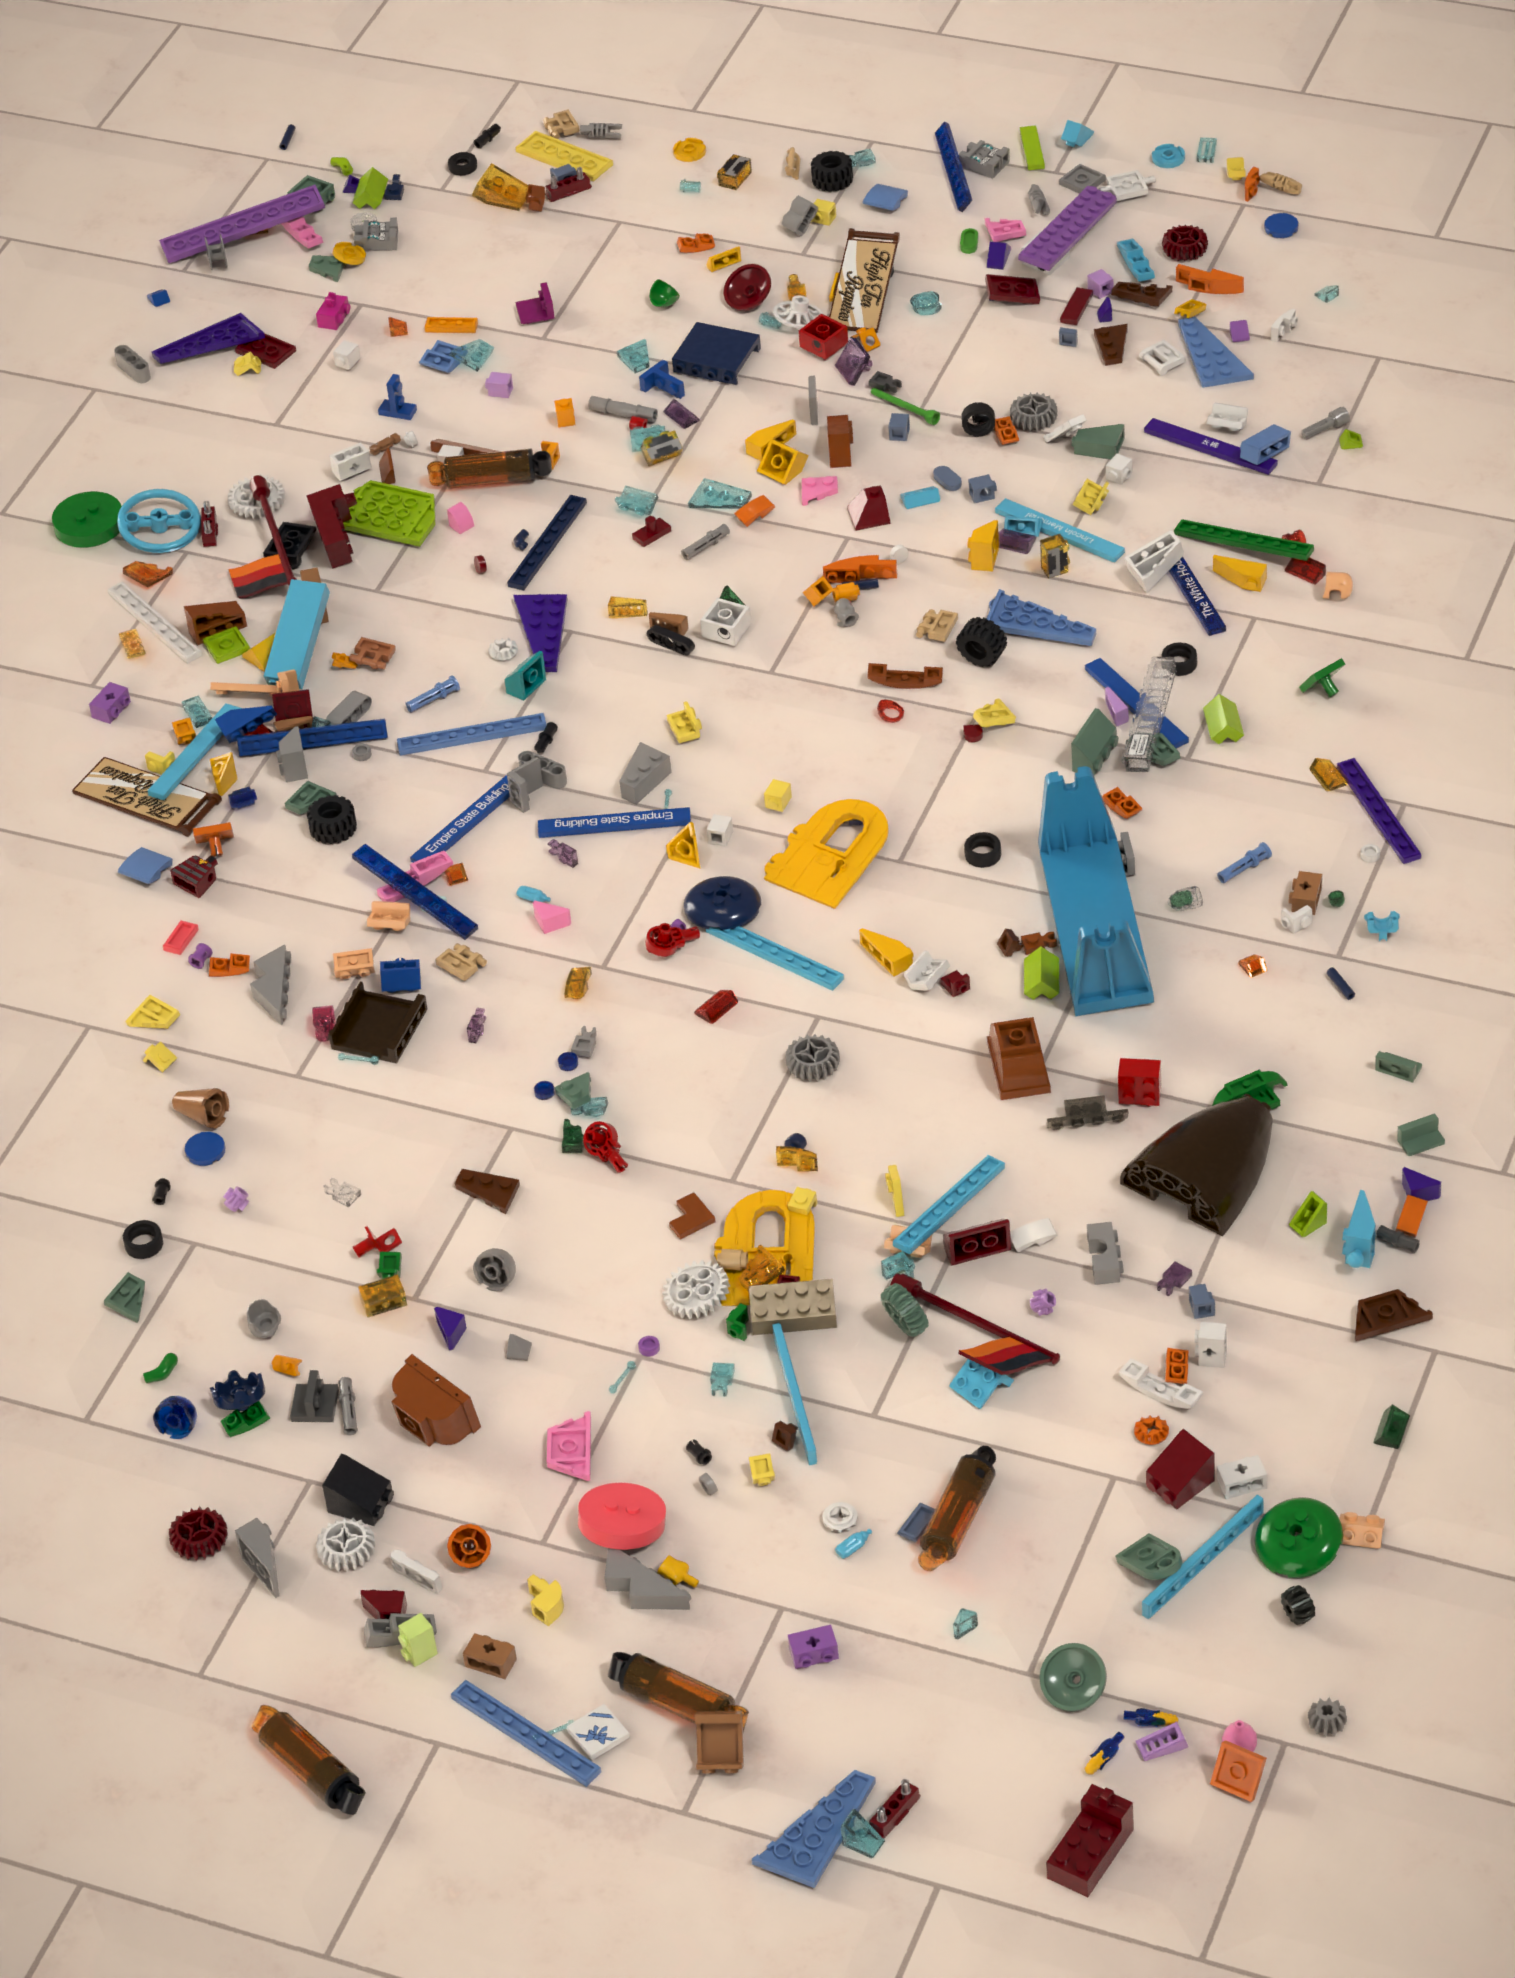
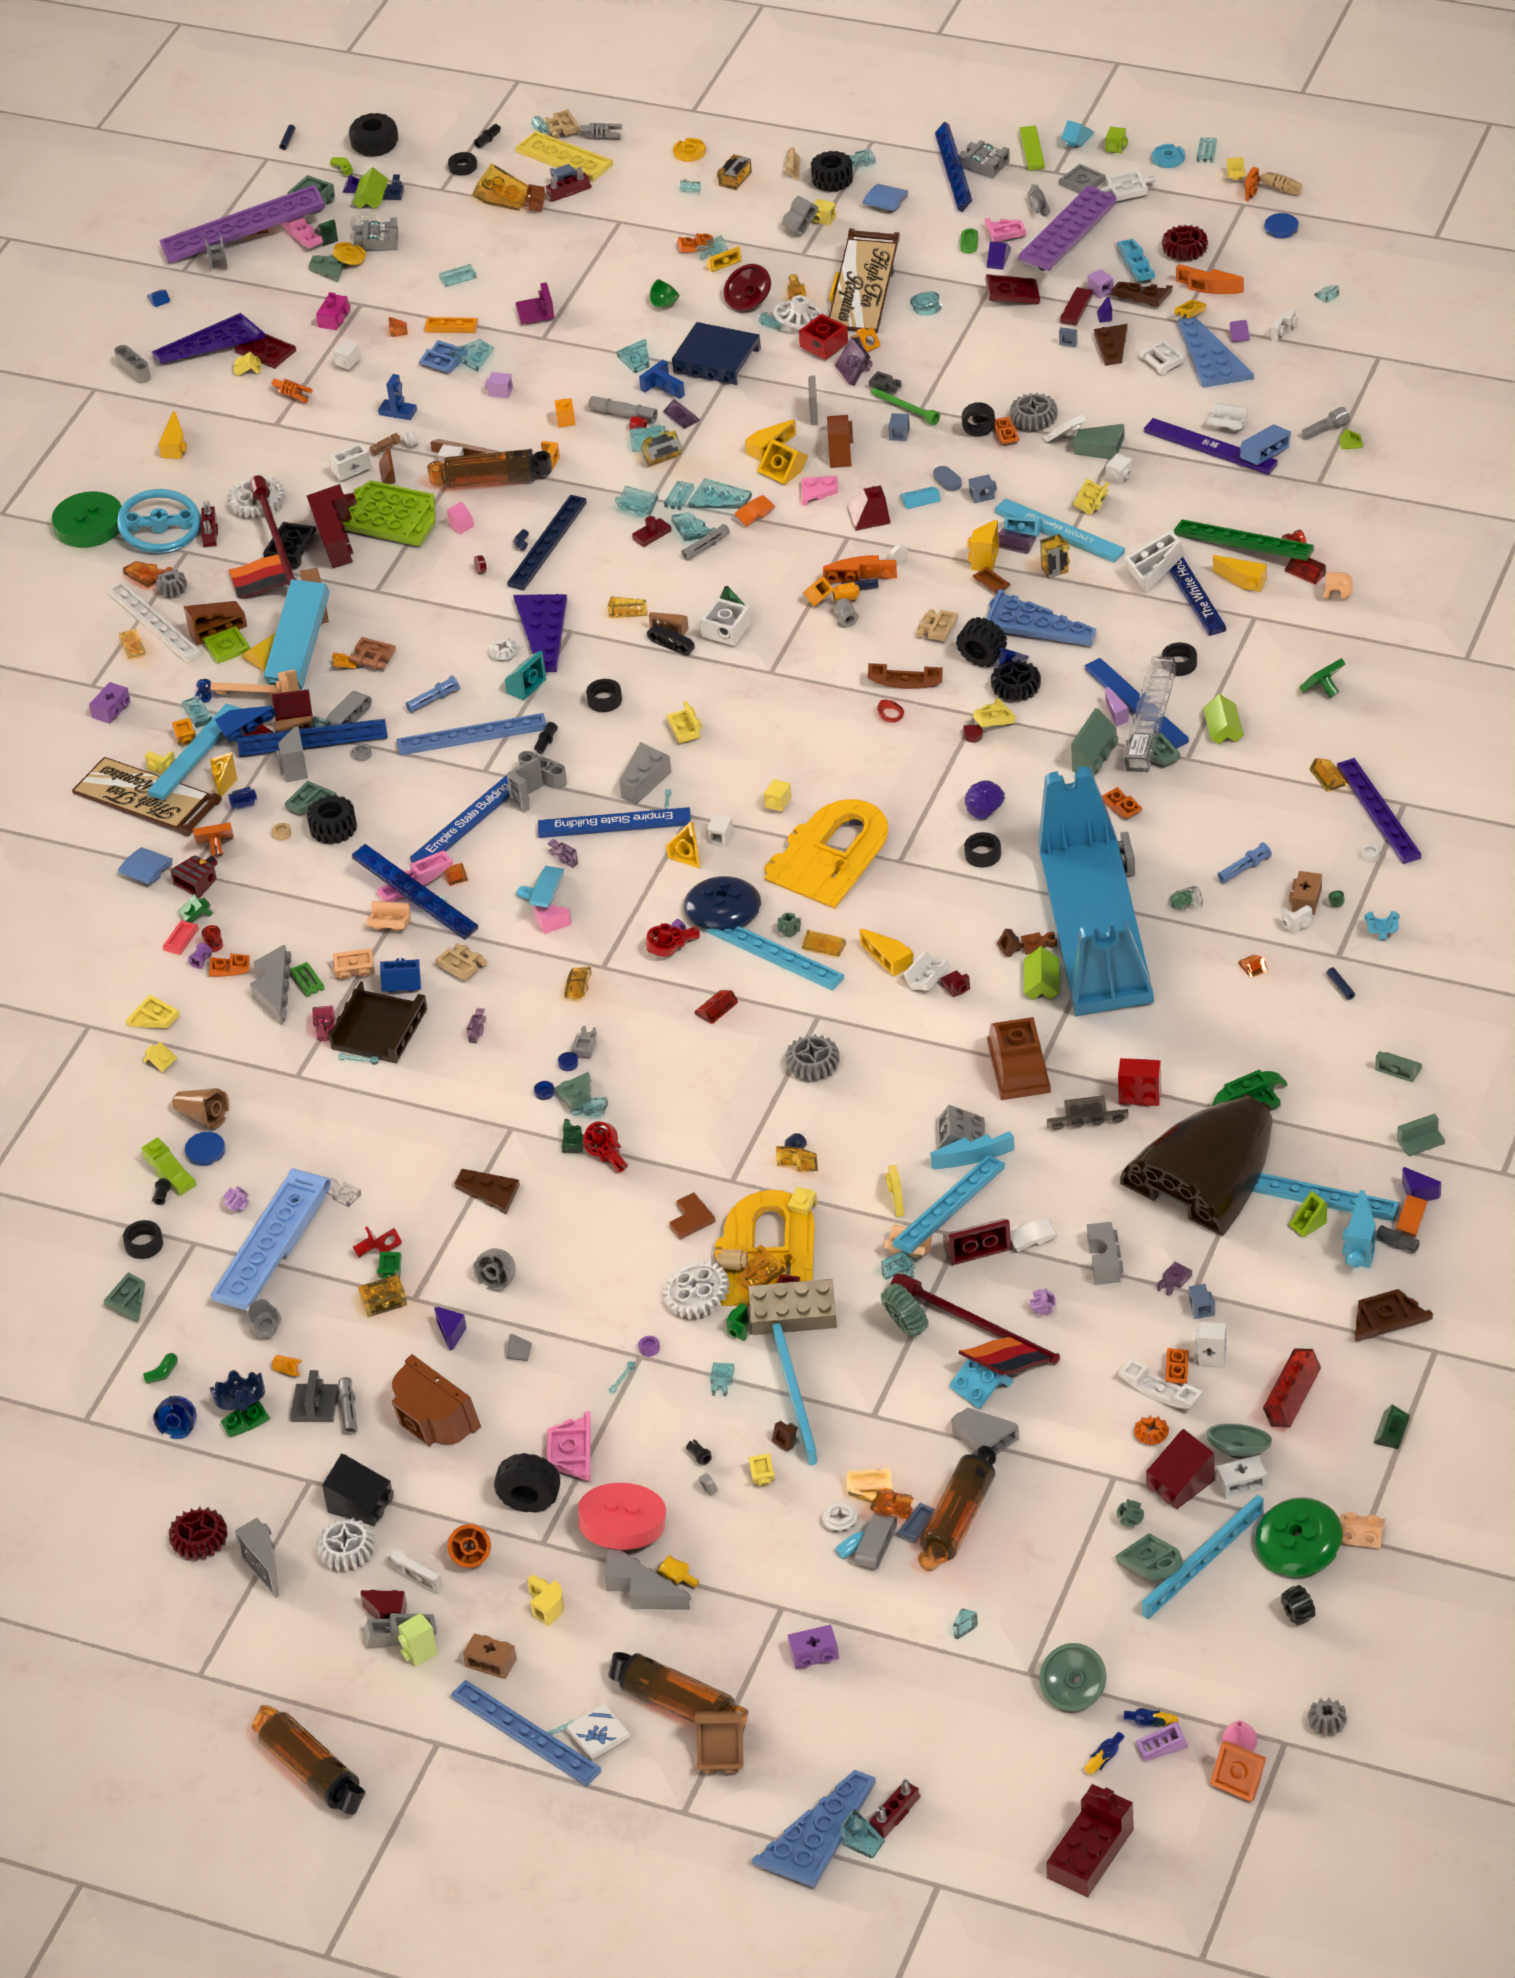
(167, 1166): none -> lime slope
(171, 583): none -> light grey gear
(172, 441): none -> yellow slope
(194, 908): none -> green bracket
(202, 689): none -> clear blue bush
(212, 937): none -> clear red wheel
(272, 1238): none -> light blue hinge
(281, 831): none -> tan tile
(291, 389): none -> orange hinge
(312, 988): none -> bright green tile
(328, 232): none -> clear green slope
(373, 134): none -> black tyre
(457, 275): none -> clear light blue tile
(527, 1482): none -> black tyre
(538, 123): none -> clear light blue pin
(546, 886): none -> medium azure slope
(604, 704): none -> black tyre
(682, 495): none -> clear light blue tile
(689, 526): none -> clear light blue wing
(714, 247): none -> clear light blue plate
(789, 924): none -> sand green gear
(823, 943): none -> clear yellow slope
(865, 1483): none -> clear yellow wing
(876, 1540): none -> light grey beam
(892, 1503): none -> clear orange hips
(956, 1124): none -> light grey bracket
(966, 1152): none -> medium azure slope
(982, 1429): none -> light grey slope
(983, 799): none -> dark purple hair
(991, 580): none -> dark orange tile
(1008, 655): none -> clear blue slope
(1015, 680): none -> black gear
(1116, 140): none -> lime brick
(1130, 1513): none -> sand green gear
(1238, 1439): none -> sand green dish
(1291, 1387): none -> clear red brick
(1334, 1198): none -> medium azure tile

